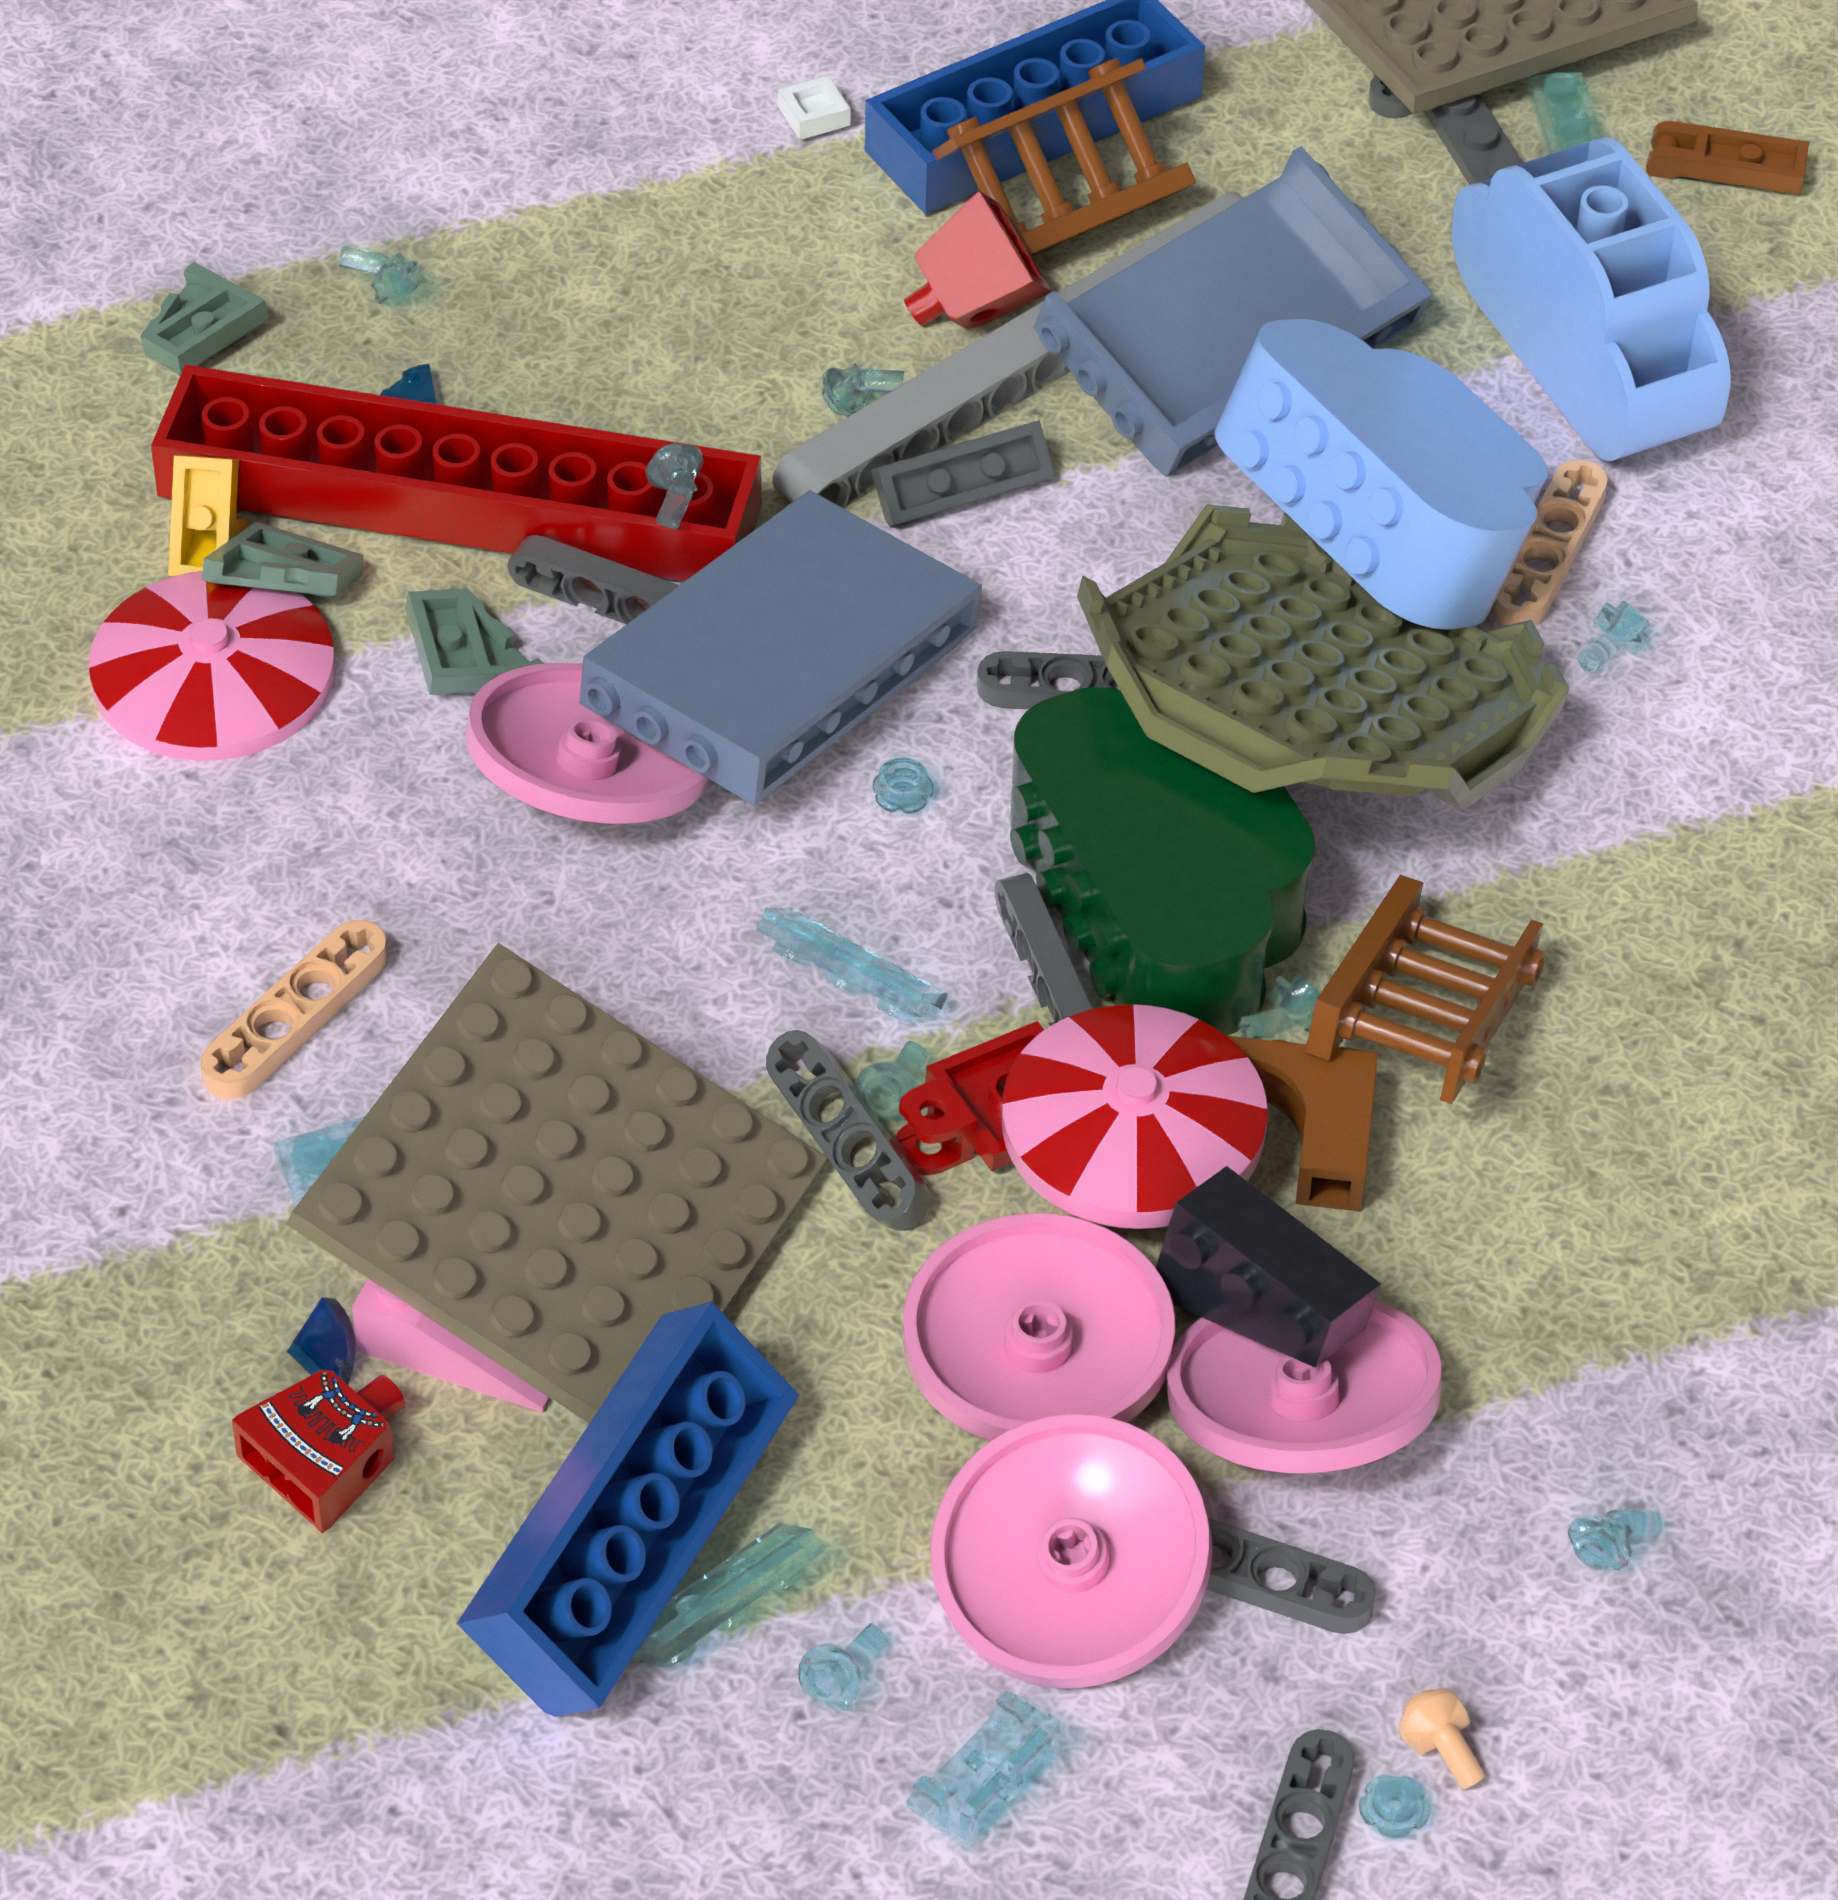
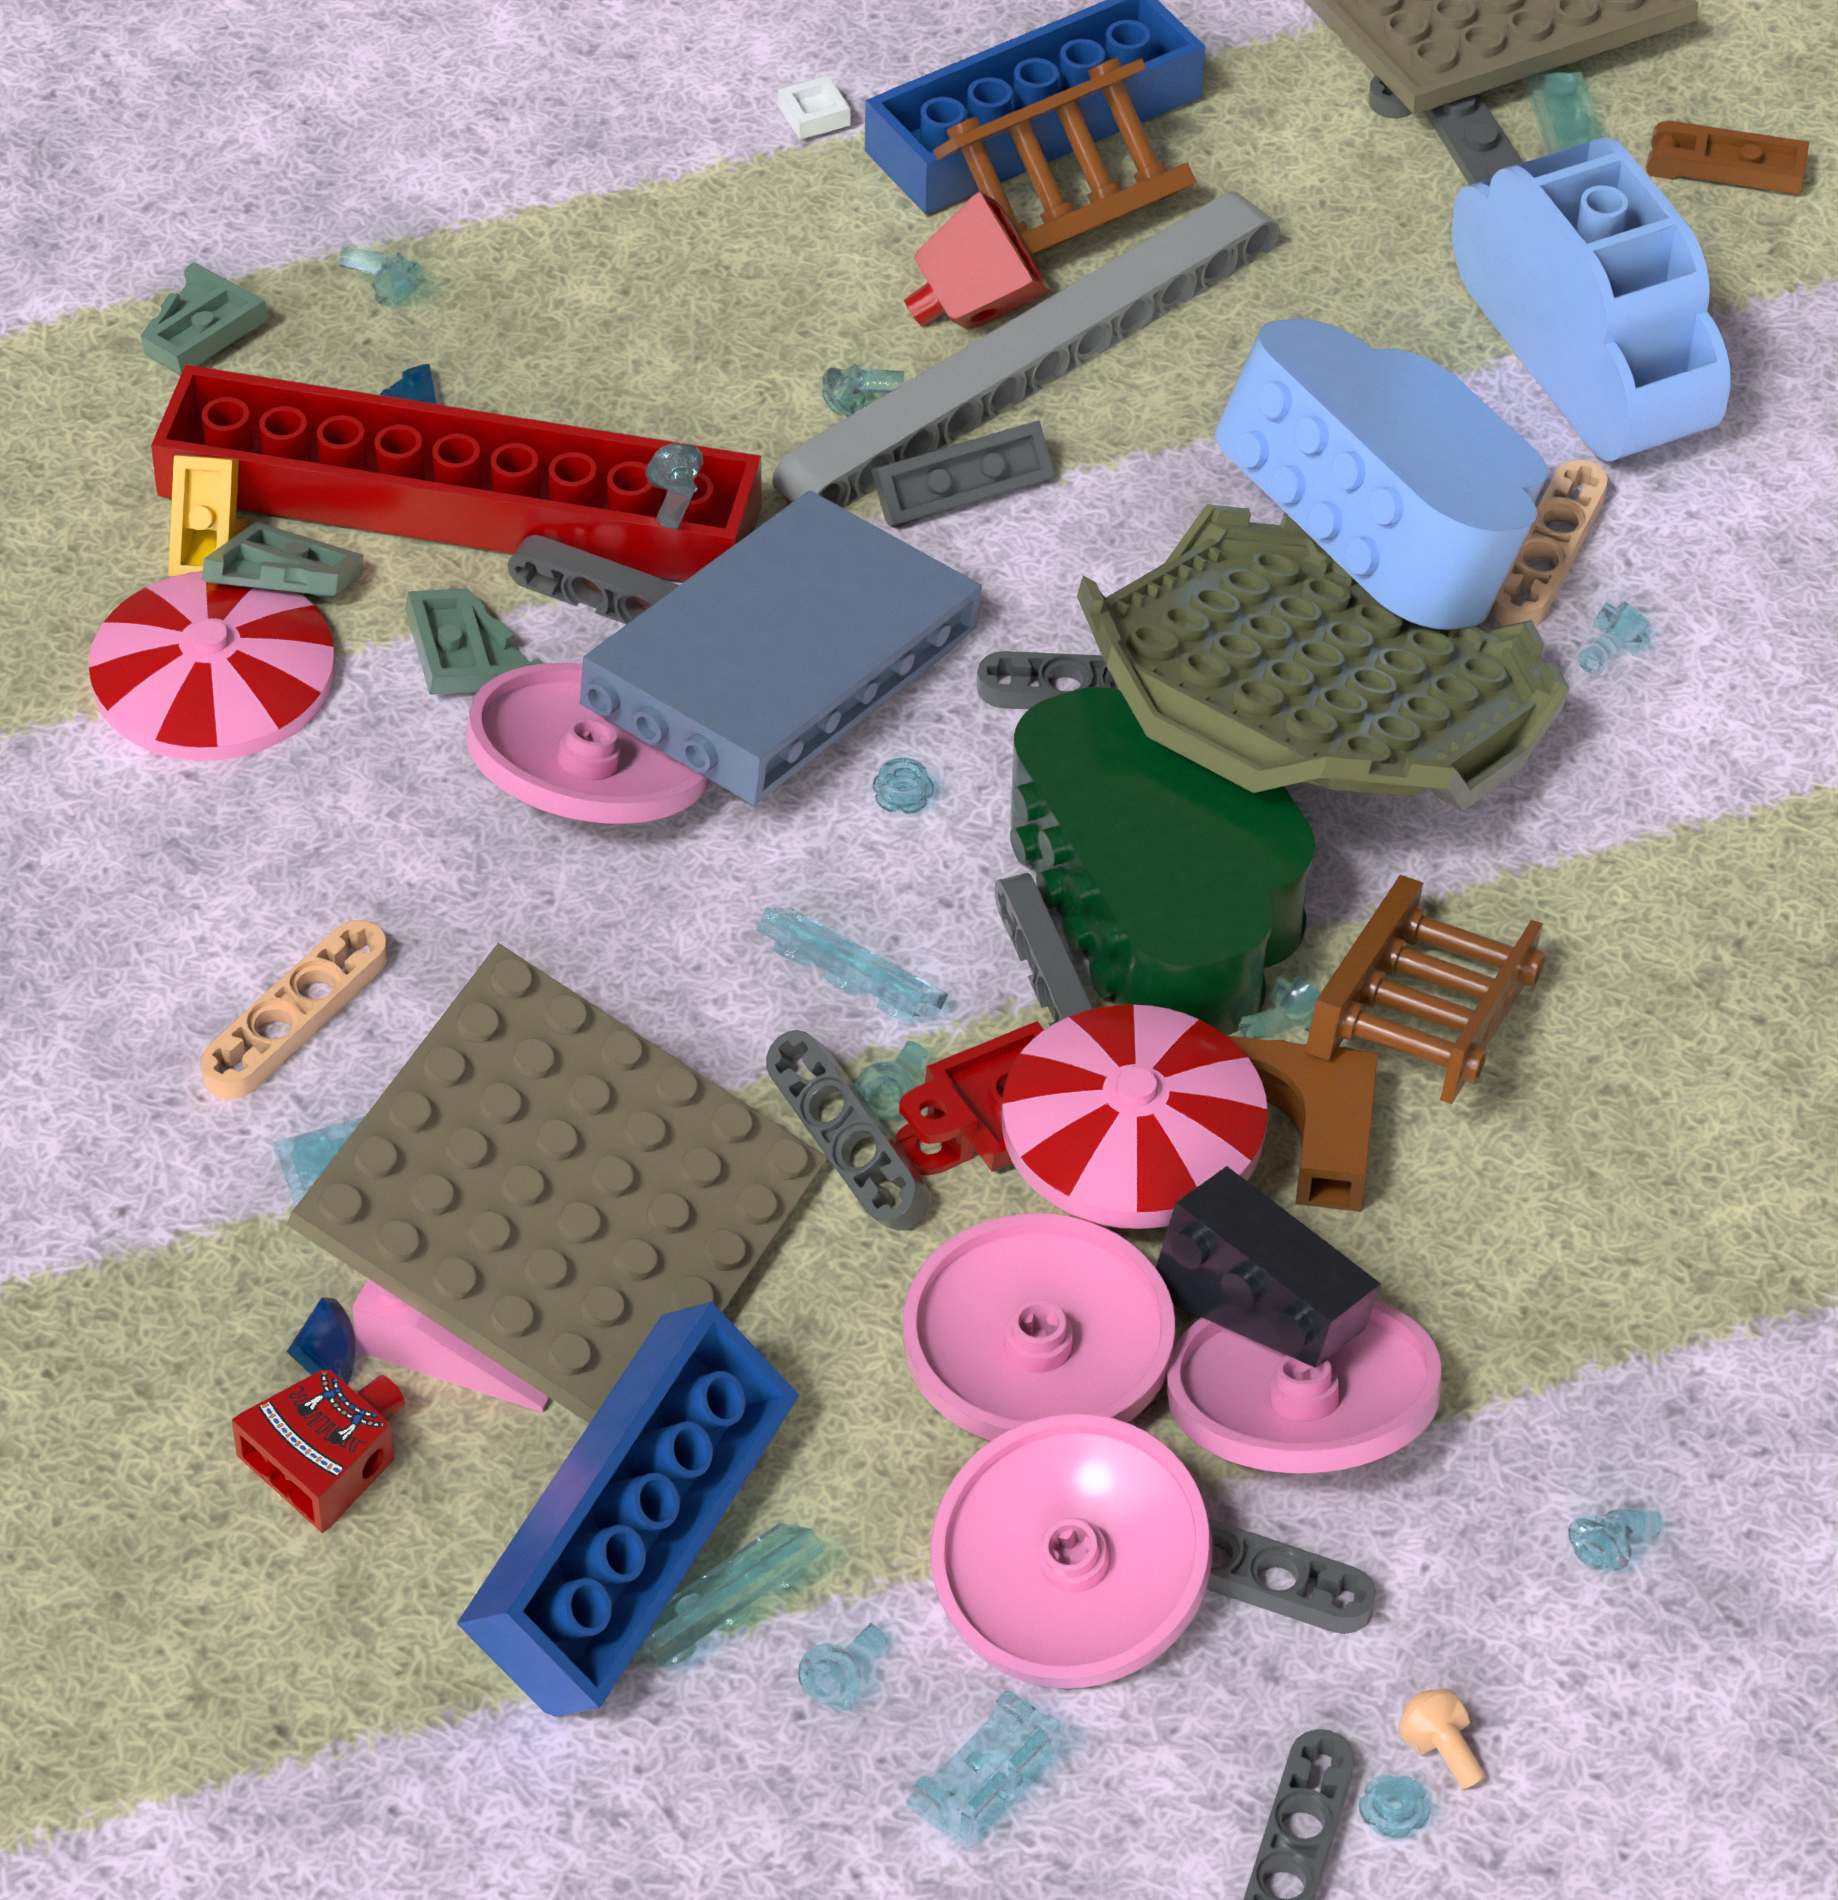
(1177, 326): sand blue panel -> none

